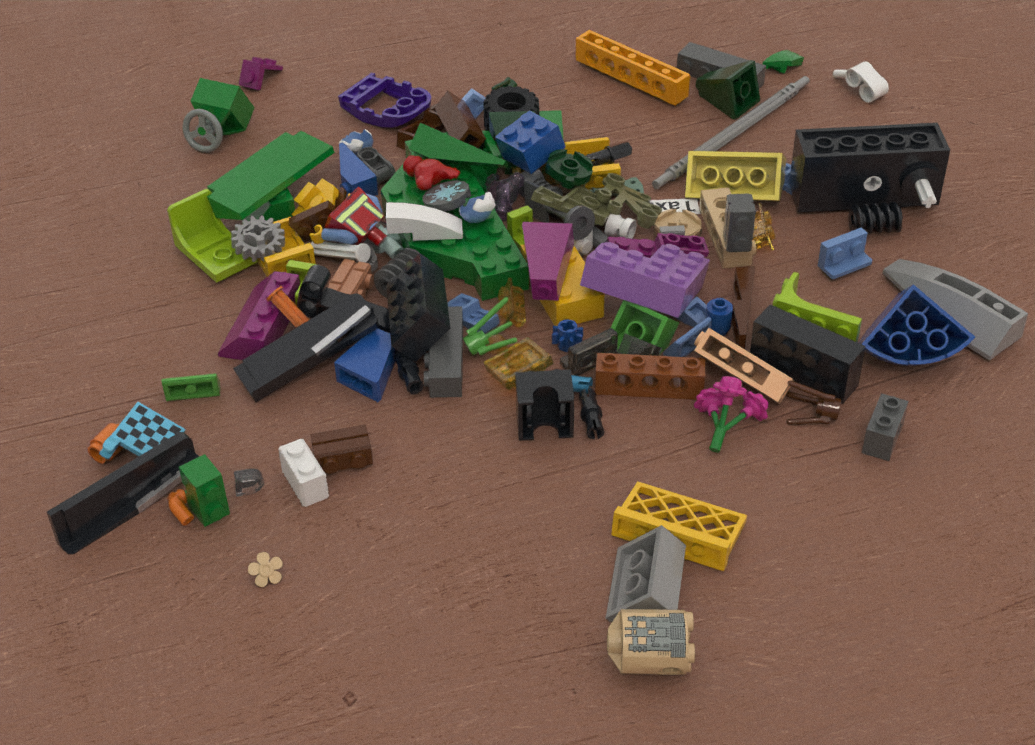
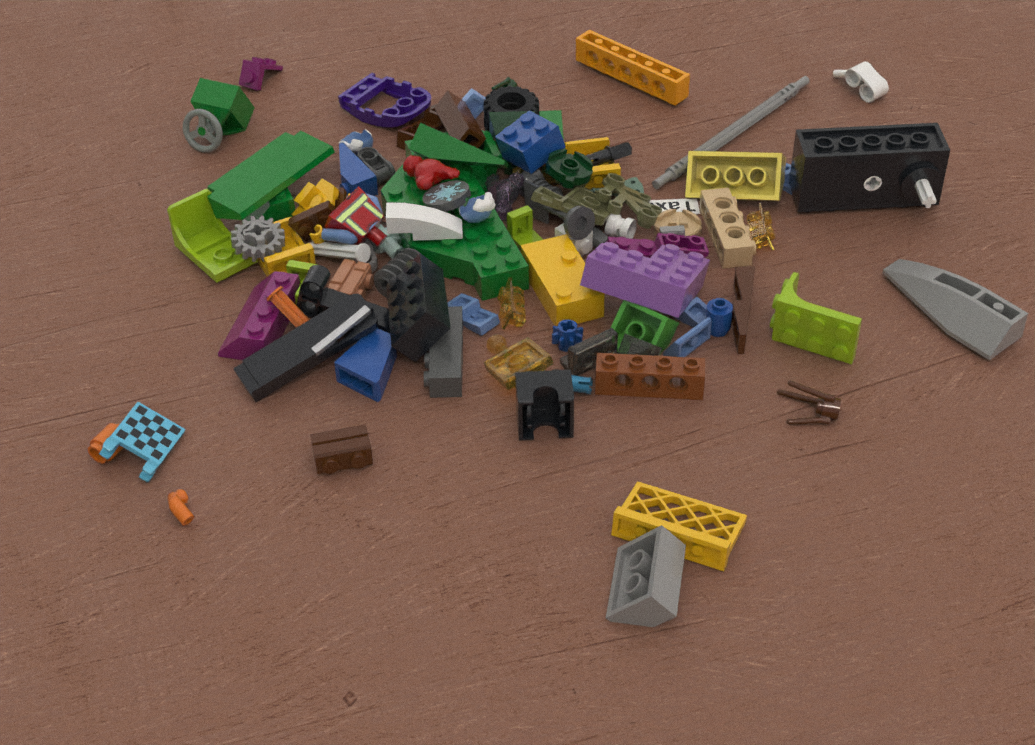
(120, 494): black piece -> none
(191, 387): bright green slope -> none
(204, 490): green brick -> none
(247, 481): clear tile -> none
(265, 569): tan plant -> none
(303, 472): white brick -> none
(409, 373): black pin -> none
(477, 341): bright green plant -> none
(548, 255): magenta slope -> none
(591, 414): black pin -> none
(651, 641): tan cylinder -> none
(701, 59): dark grey brick -> none
(712, 399): dark pink plant -> none
(731, 88): dark green slope -> none
(739, 222): dark grey brick -> none
(742, 365): light nougat slope -> none
(782, 59): green slope -> none
(808, 352): black brick -> none
(844, 254): medium blue bracket -> none
(875, 216): black piece -> none
(885, 427): dark grey brick -> none
(914, 331): blue brick -> none

